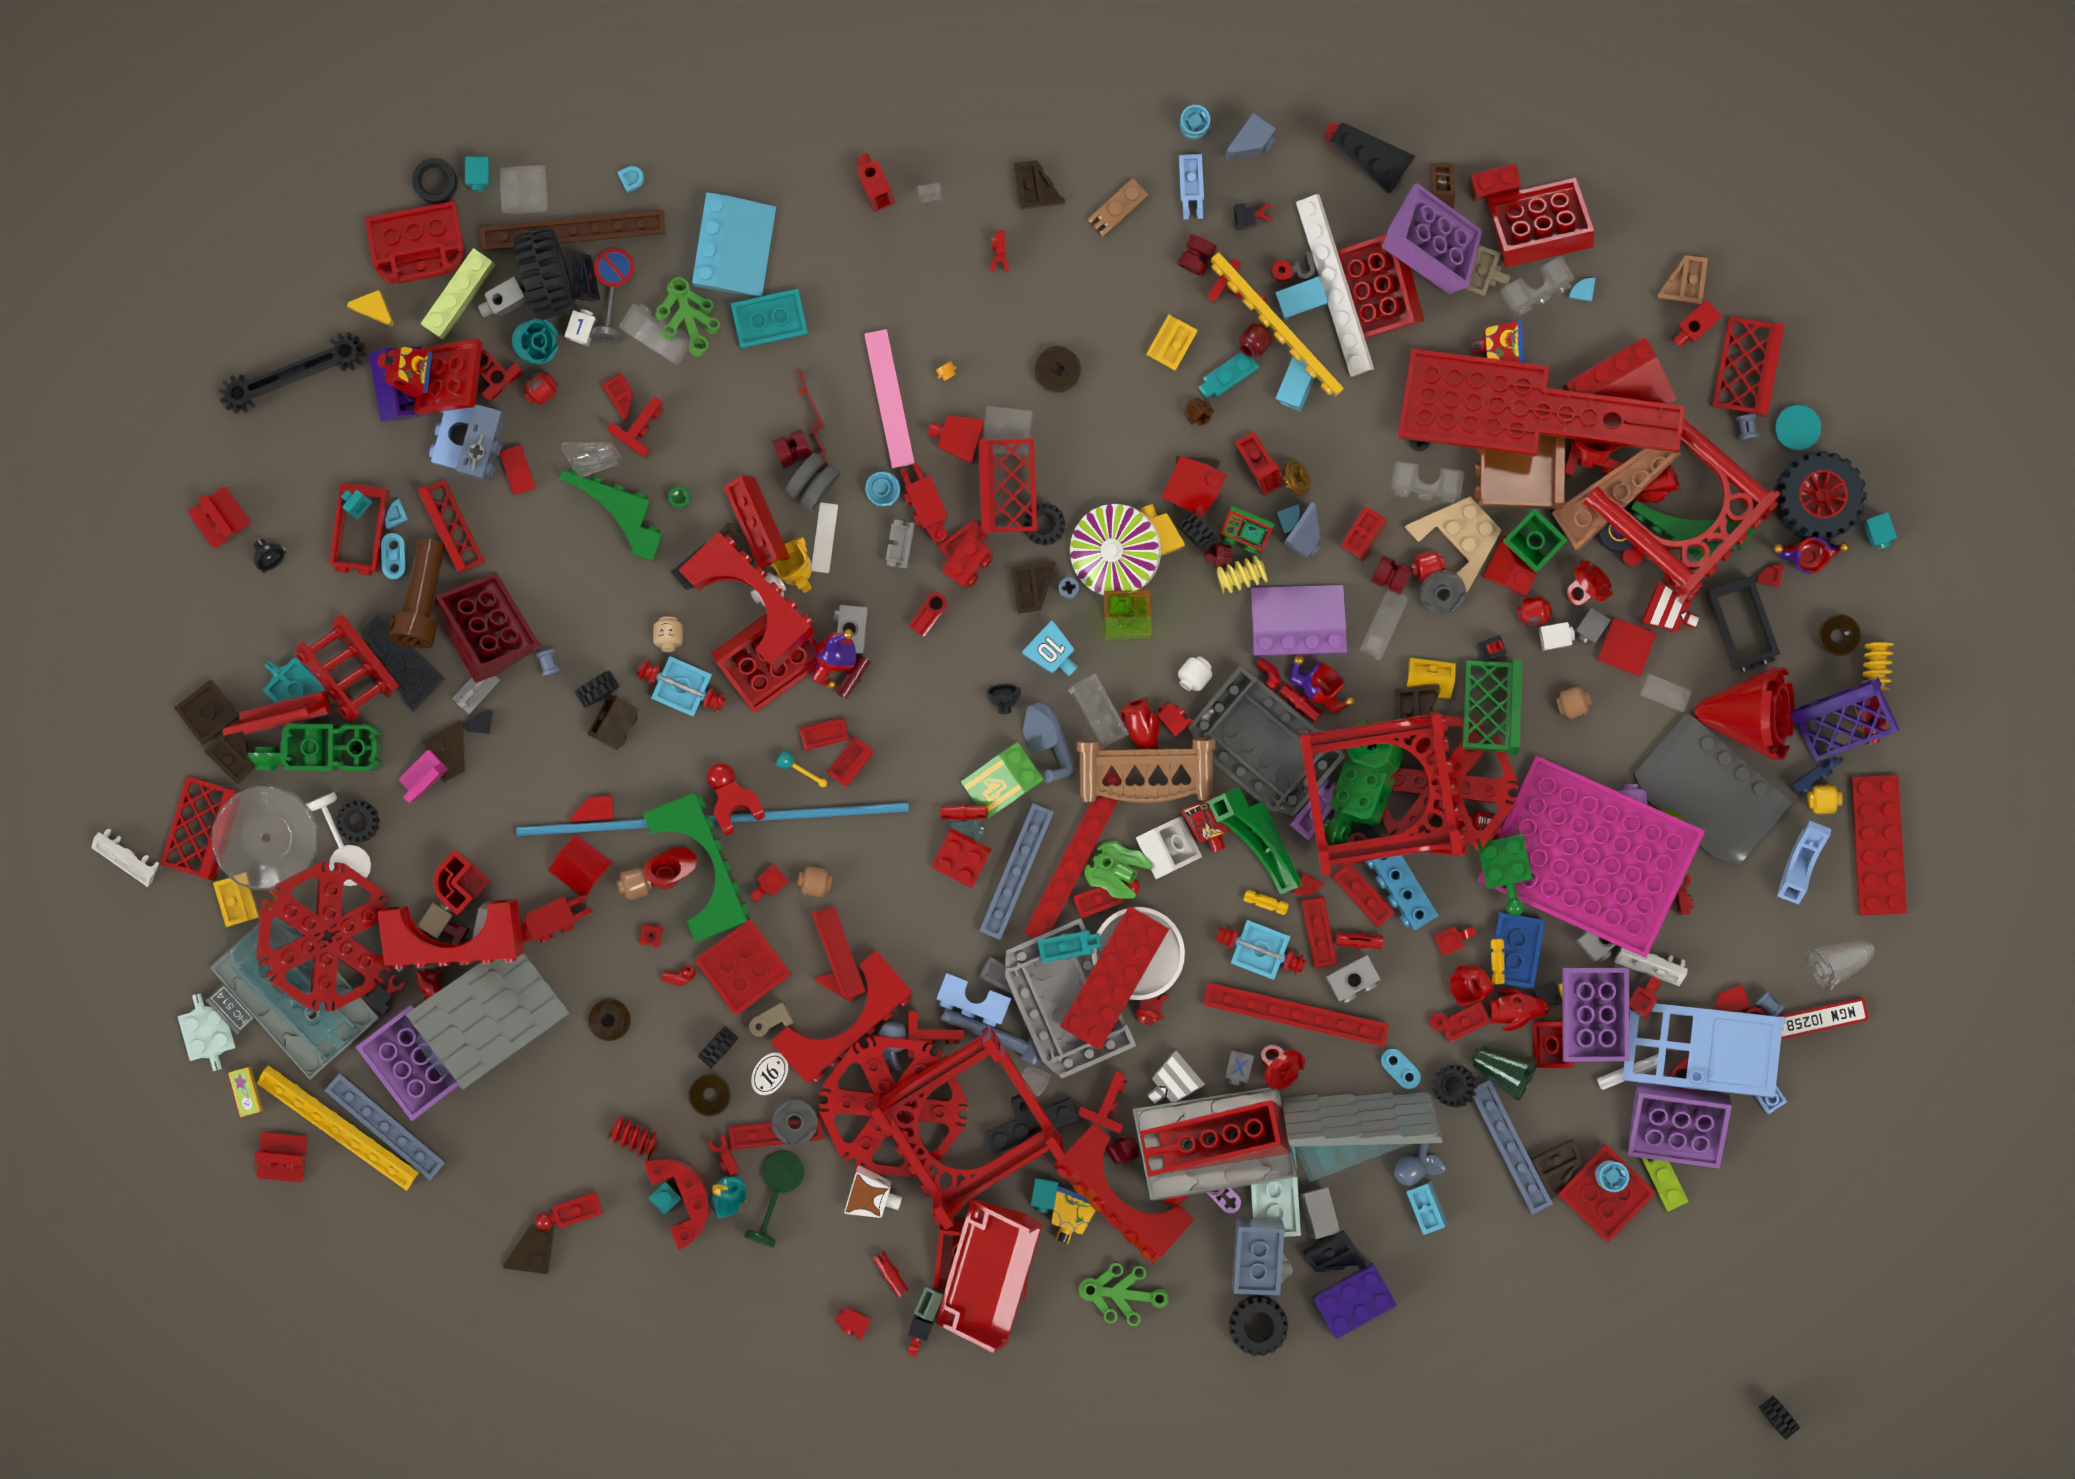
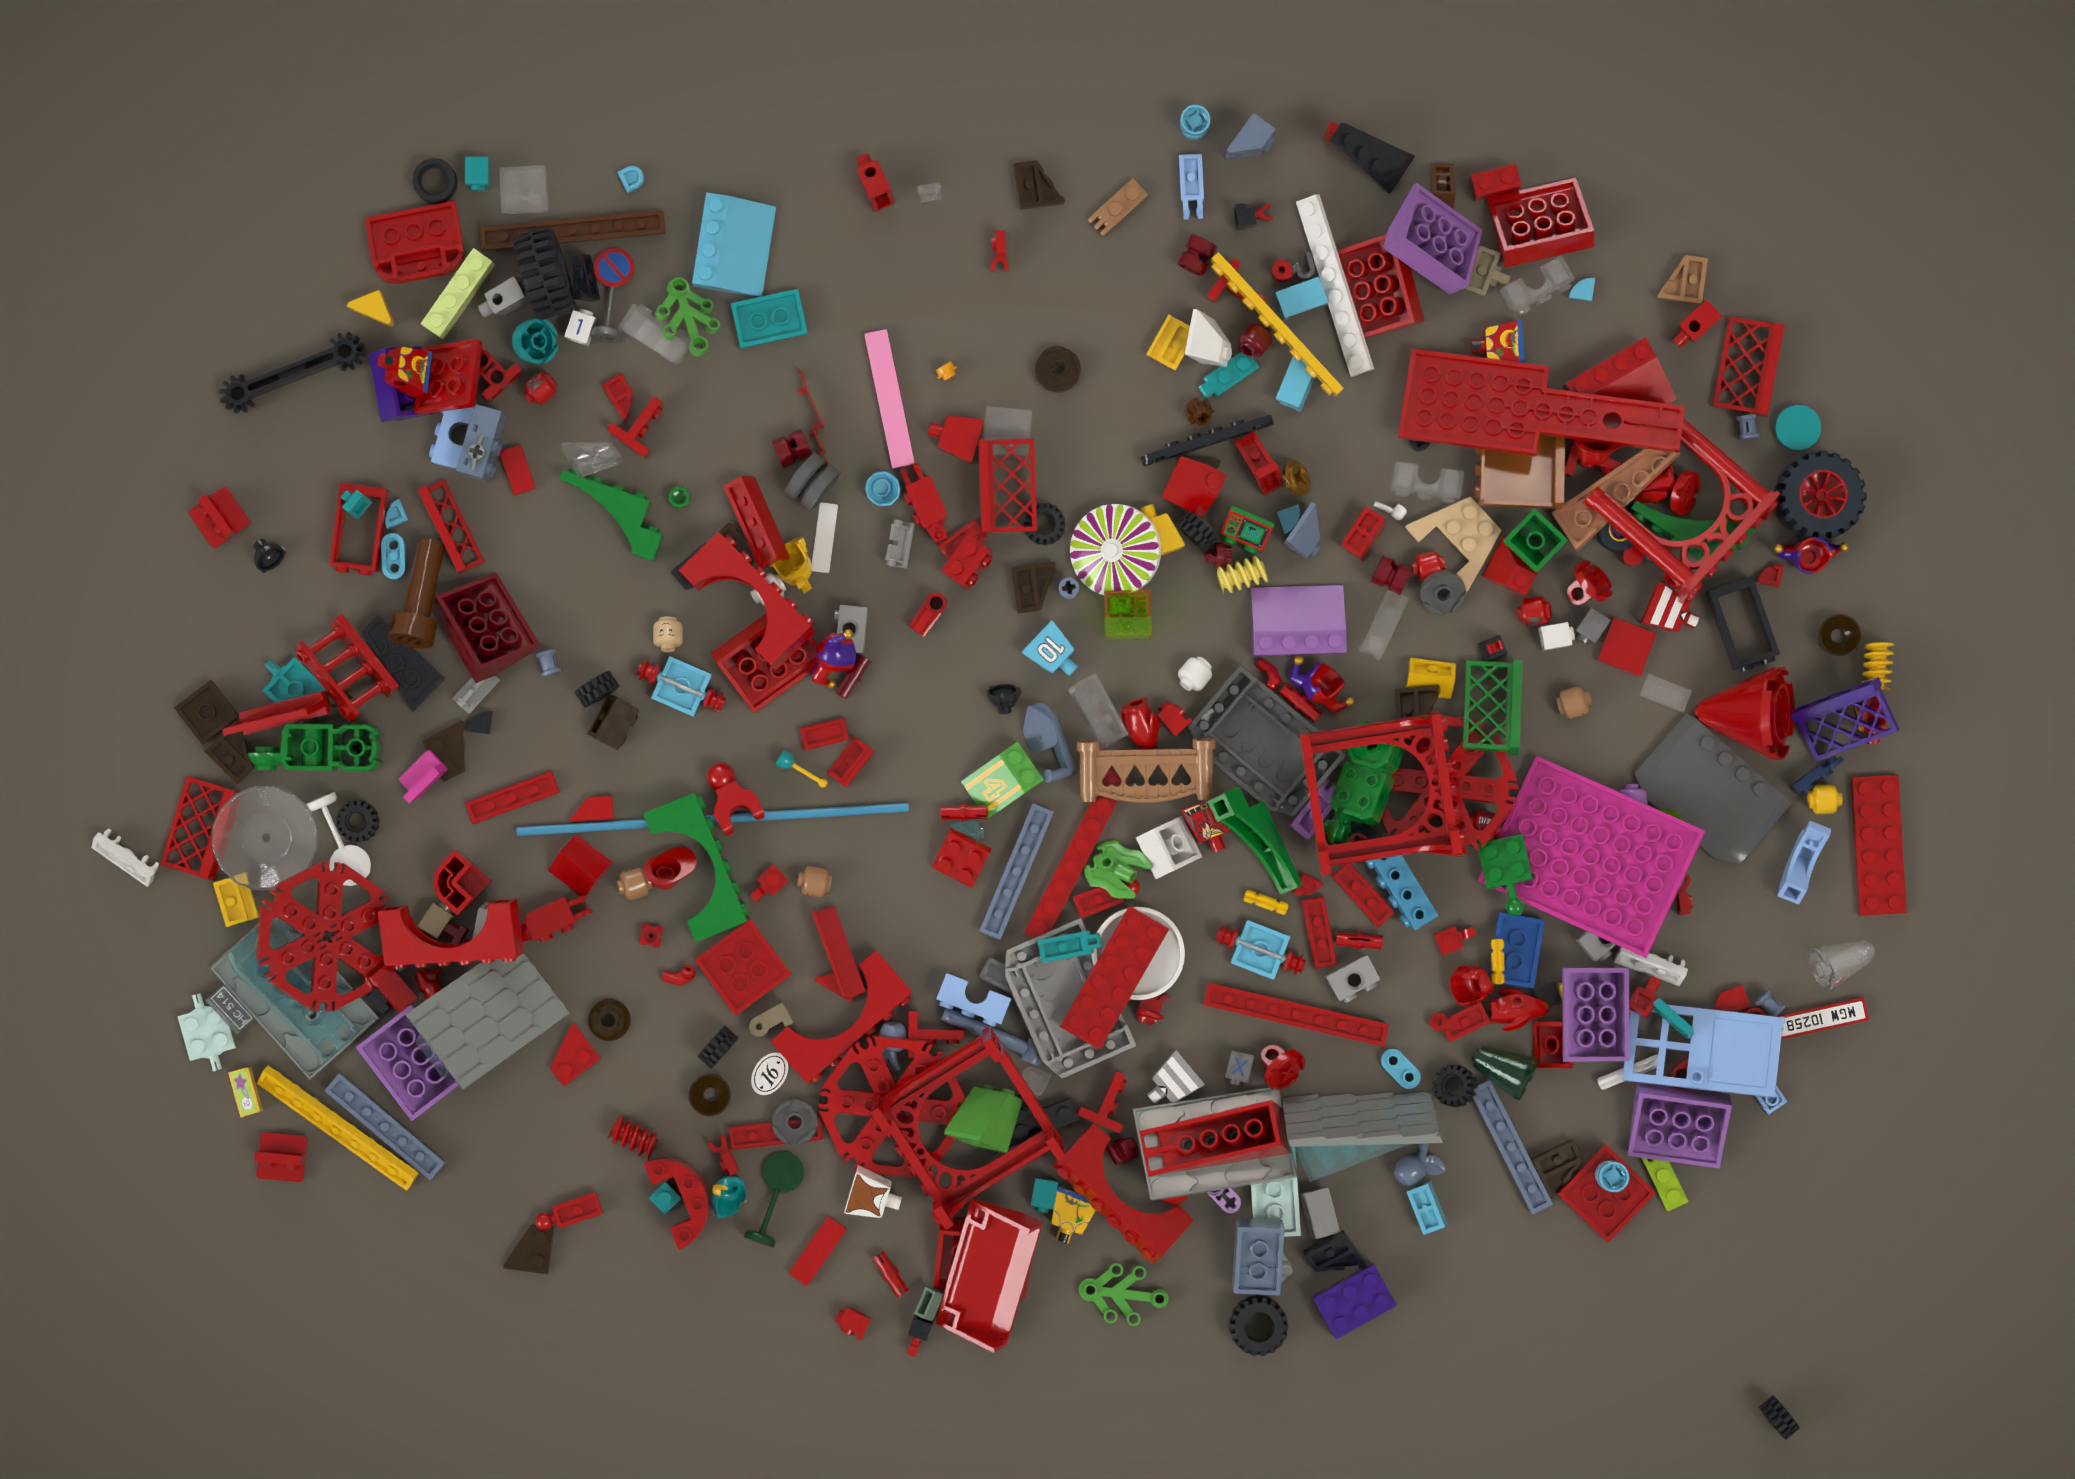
(393, 988): none -> red tile
(512, 797): none -> red tile
(573, 1056): none -> red wing
(817, 1251): none -> red tile
(986, 1118): none -> bright green slope
(1198, 442): none -> black plate
(1207, 341): none -> white slope
(1398, 512): none -> white hand
(1673, 1018): none -> teal tile
(1684, 491): none -> red tile
(1880, 531): teal brick -> none

